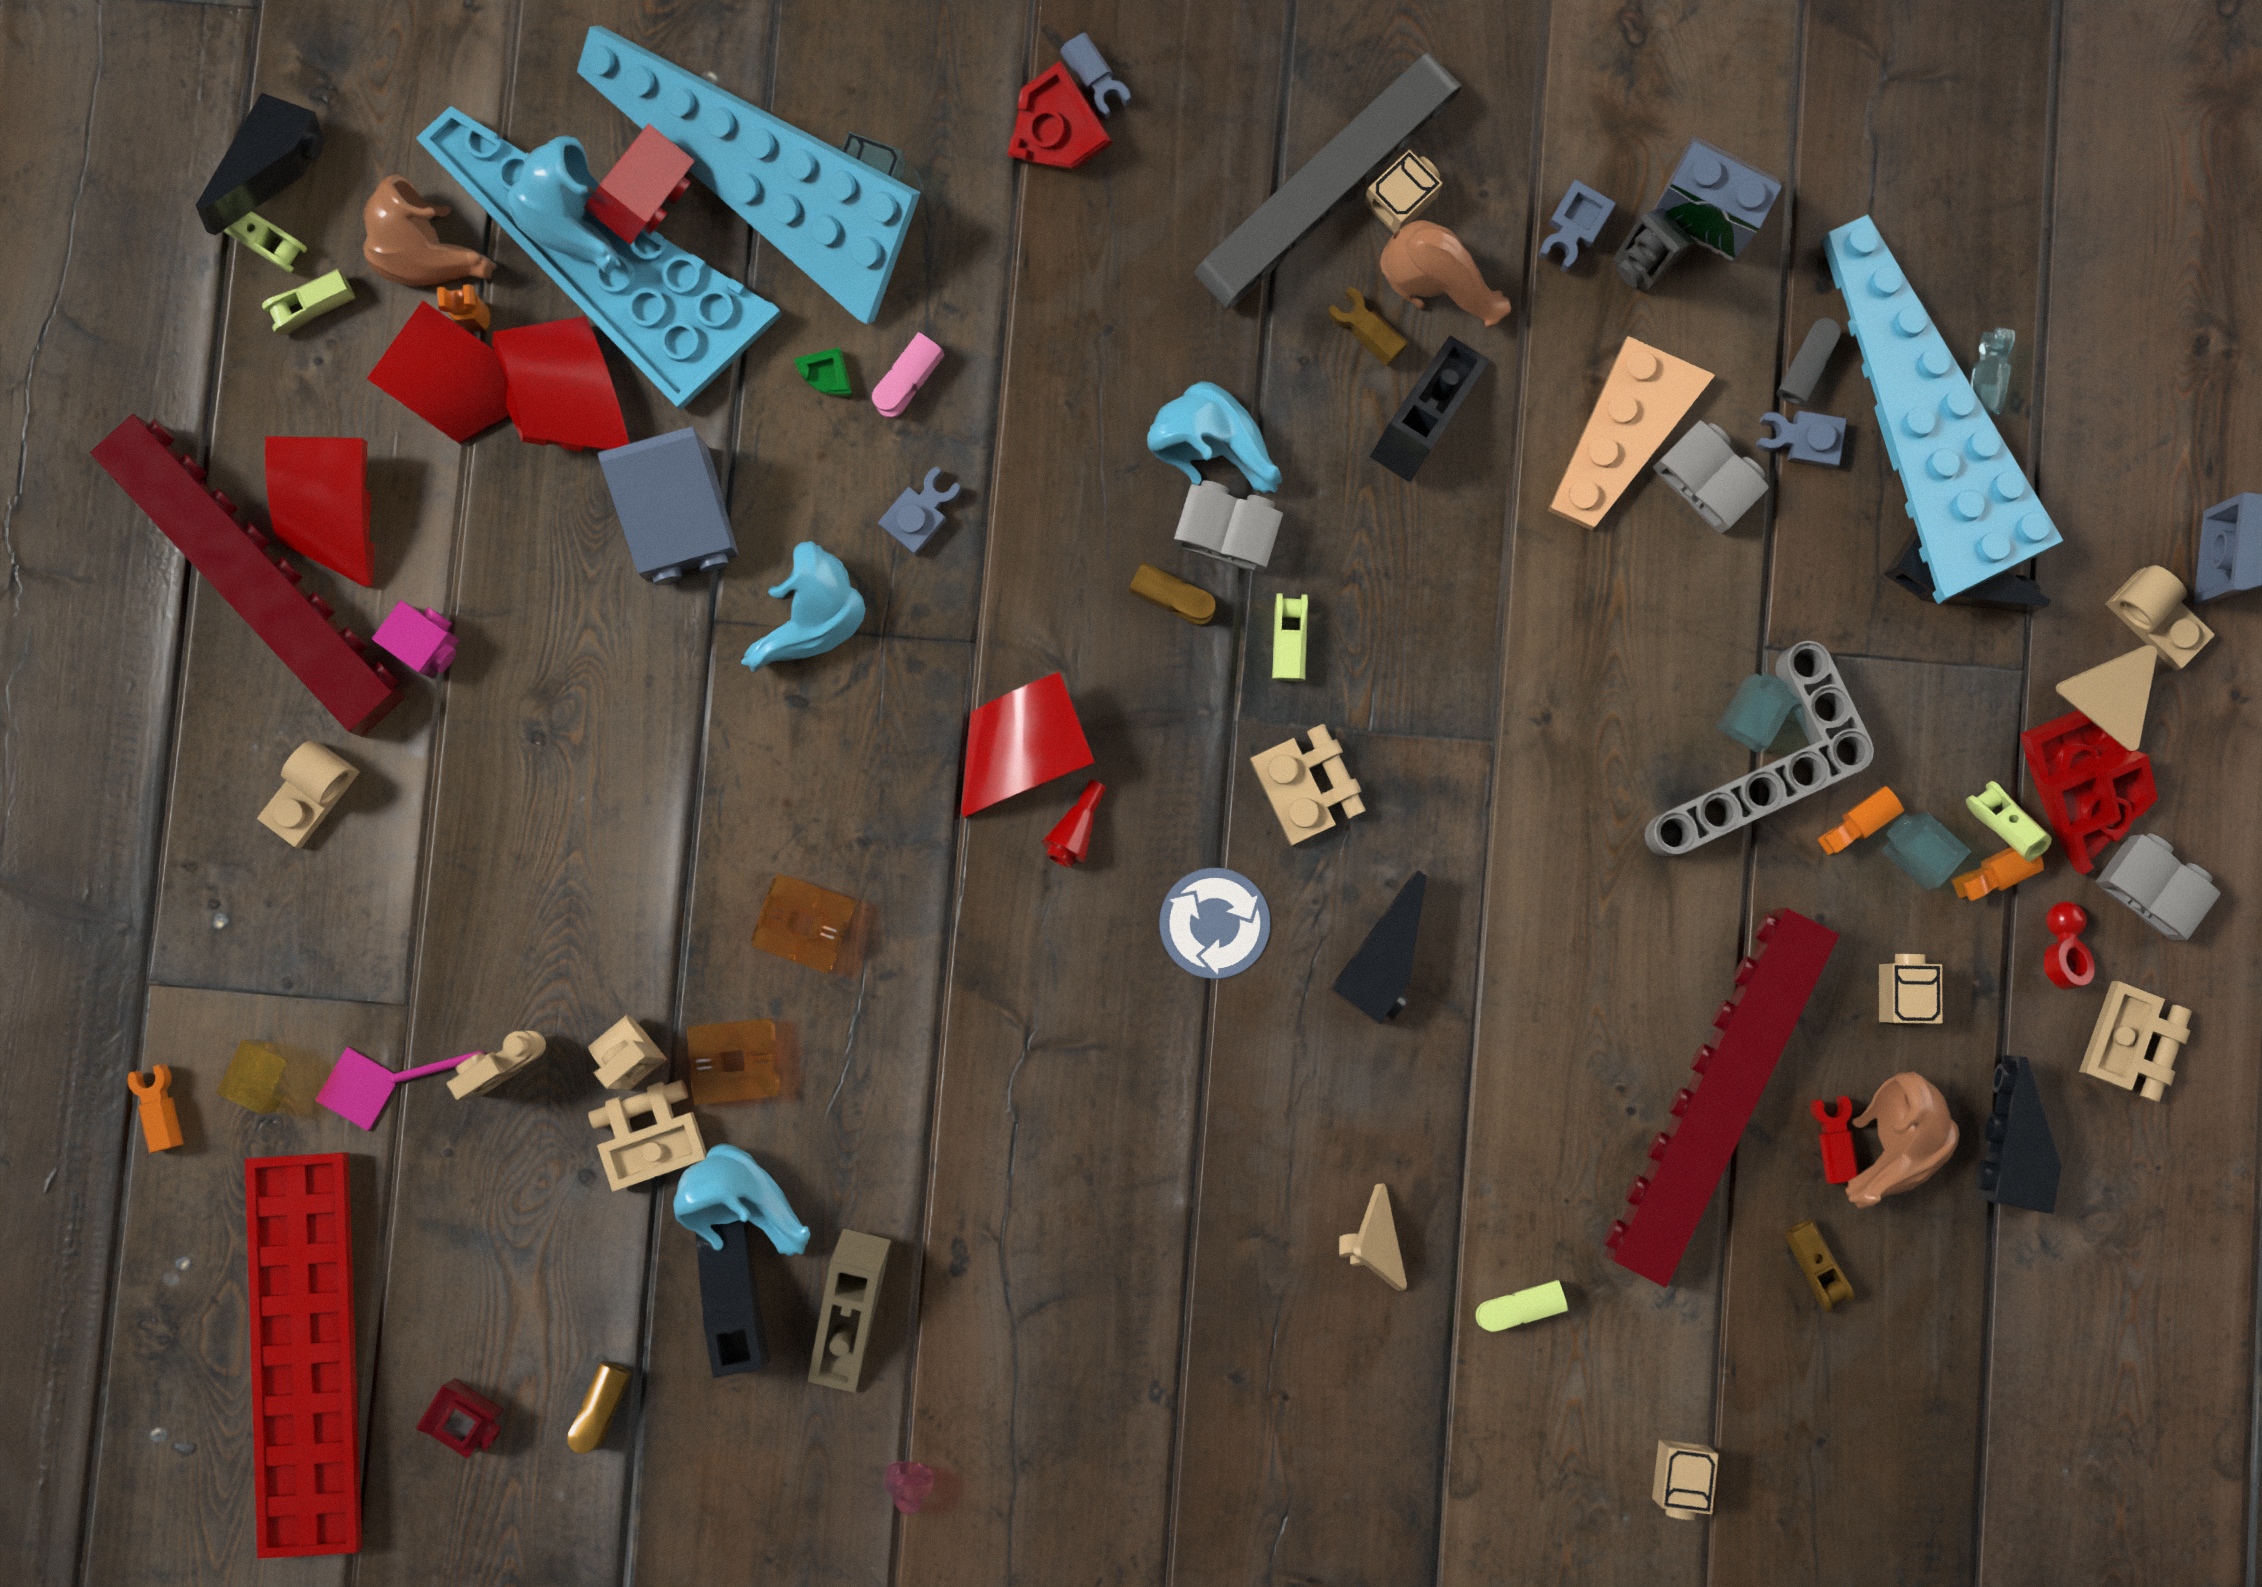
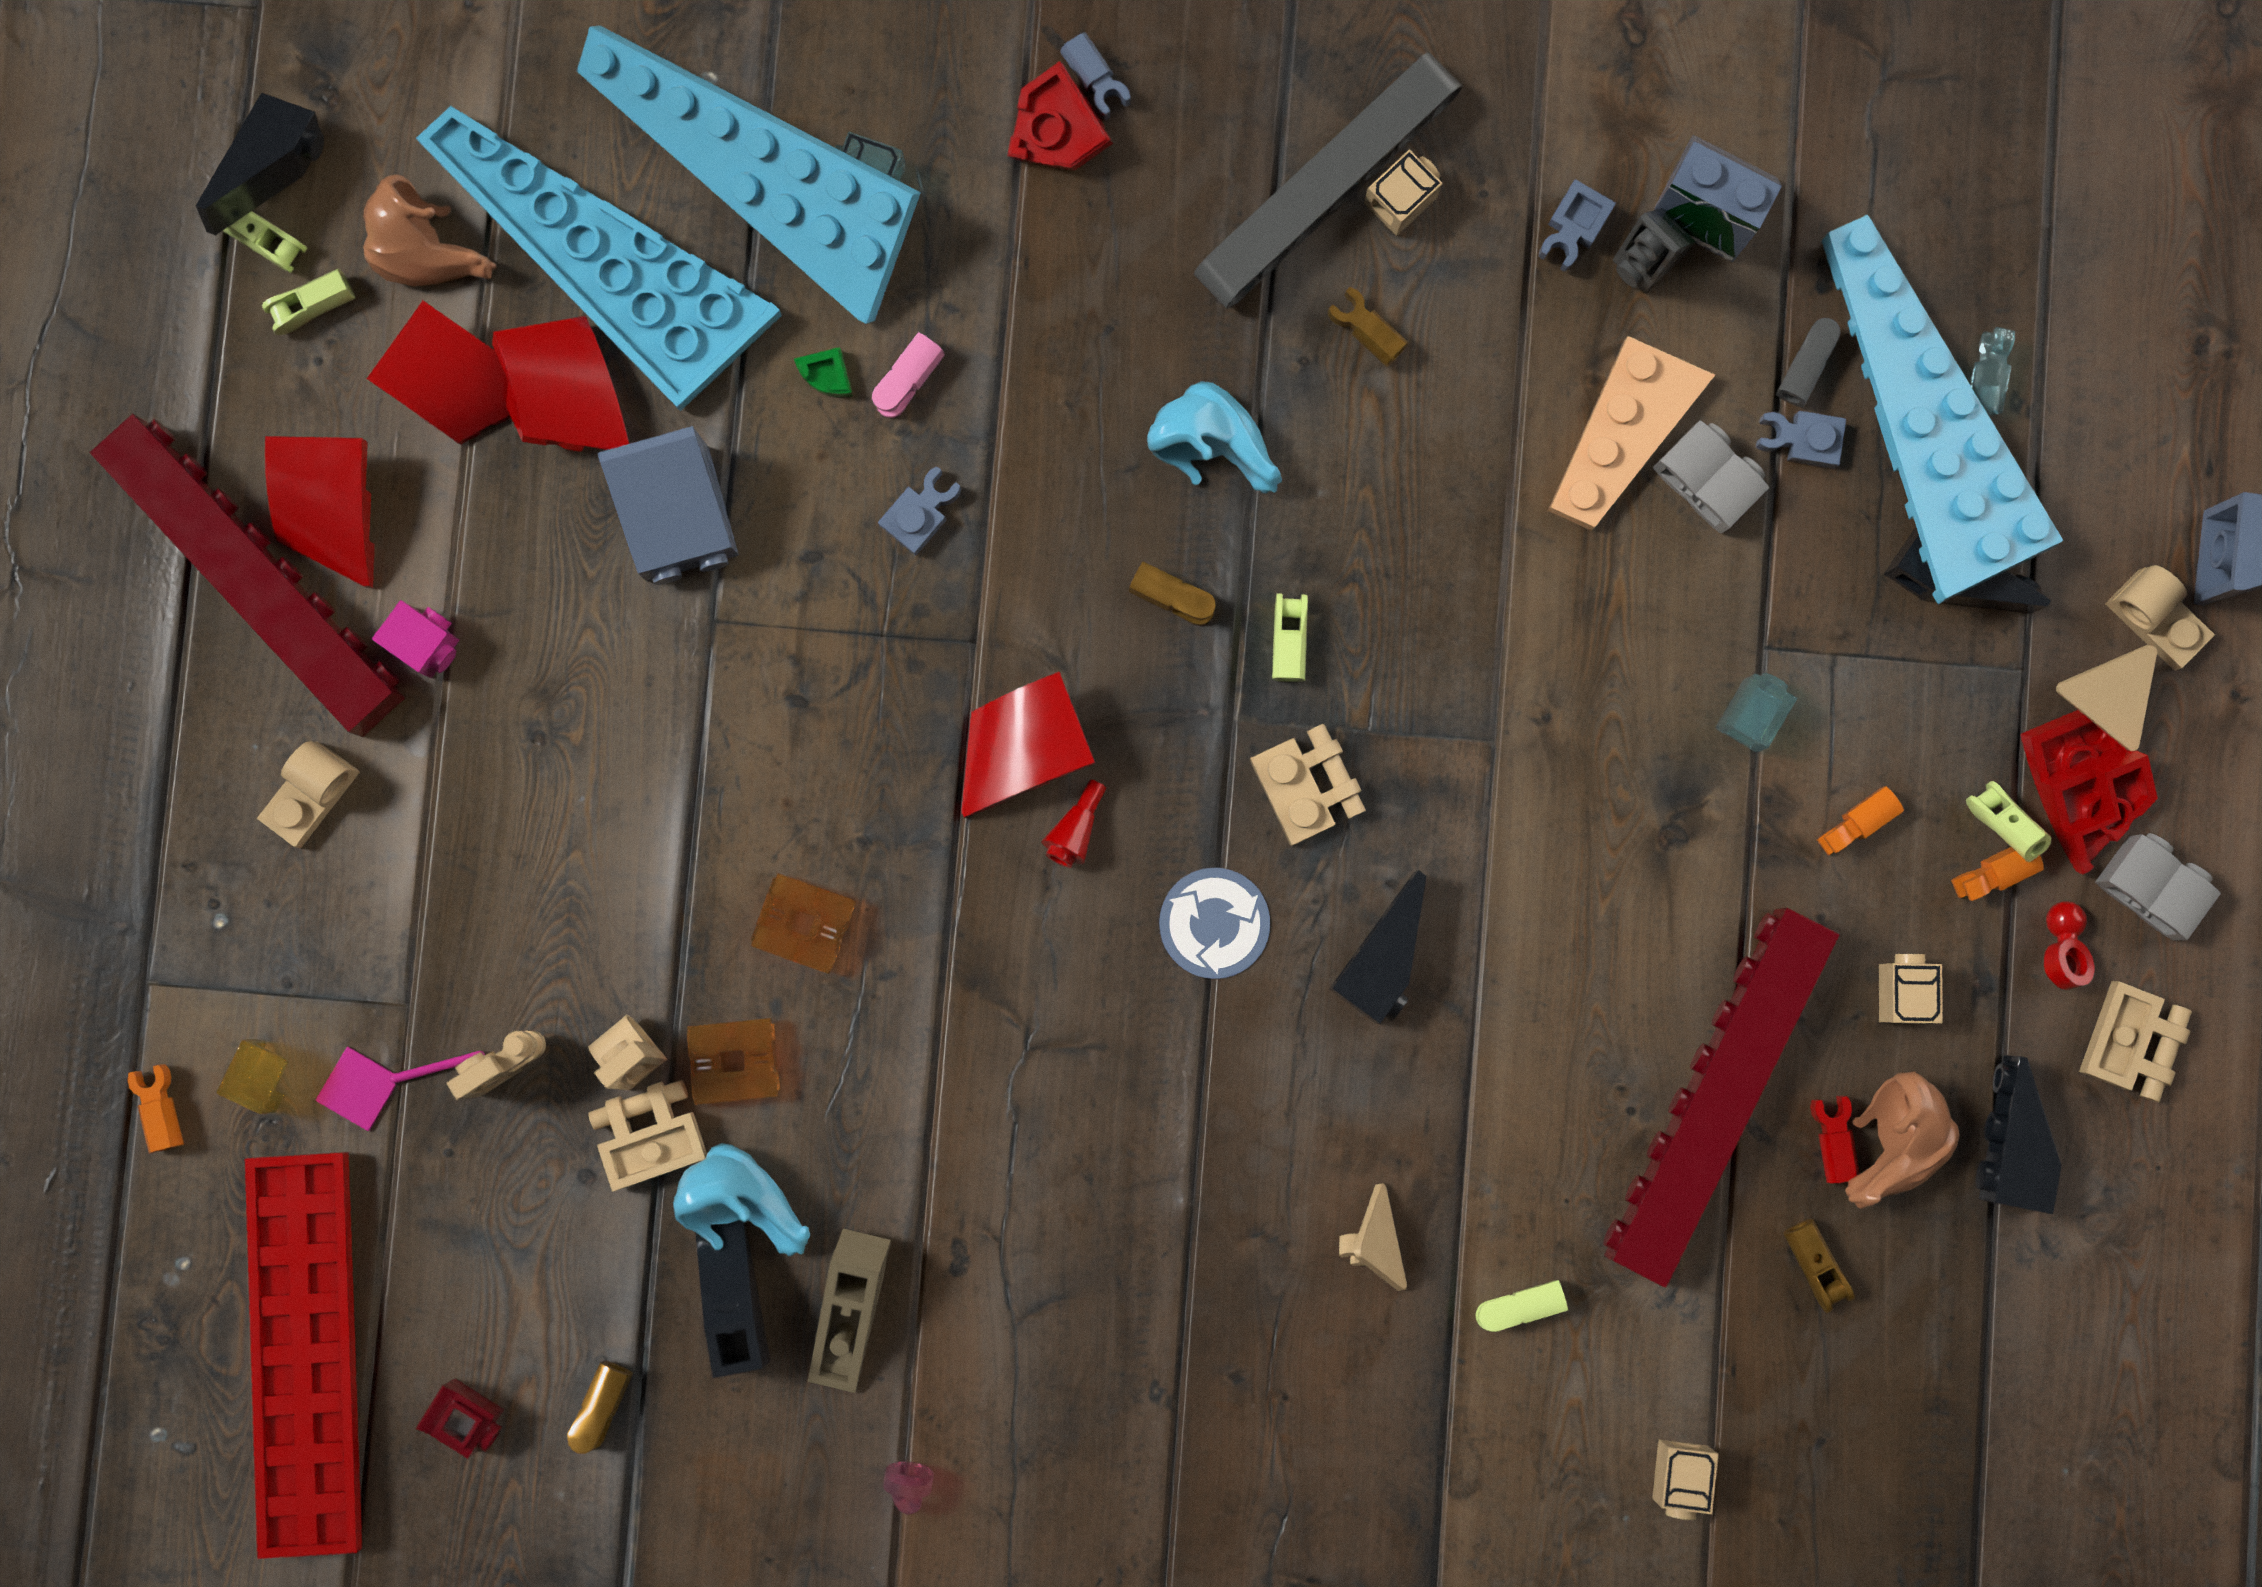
(464, 308): orange bar -> none
(551, 201): medium azure piece -> none
(639, 184): brick -> none
(822, 610): medium azure piece -> none
(1228, 527): light grey brick -> none
(1429, 408): black slope -> none
(1433, 262): nougat piece -> none
(1778, 775): light grey beam -> none
(1924, 849): clear light blue brick -> none

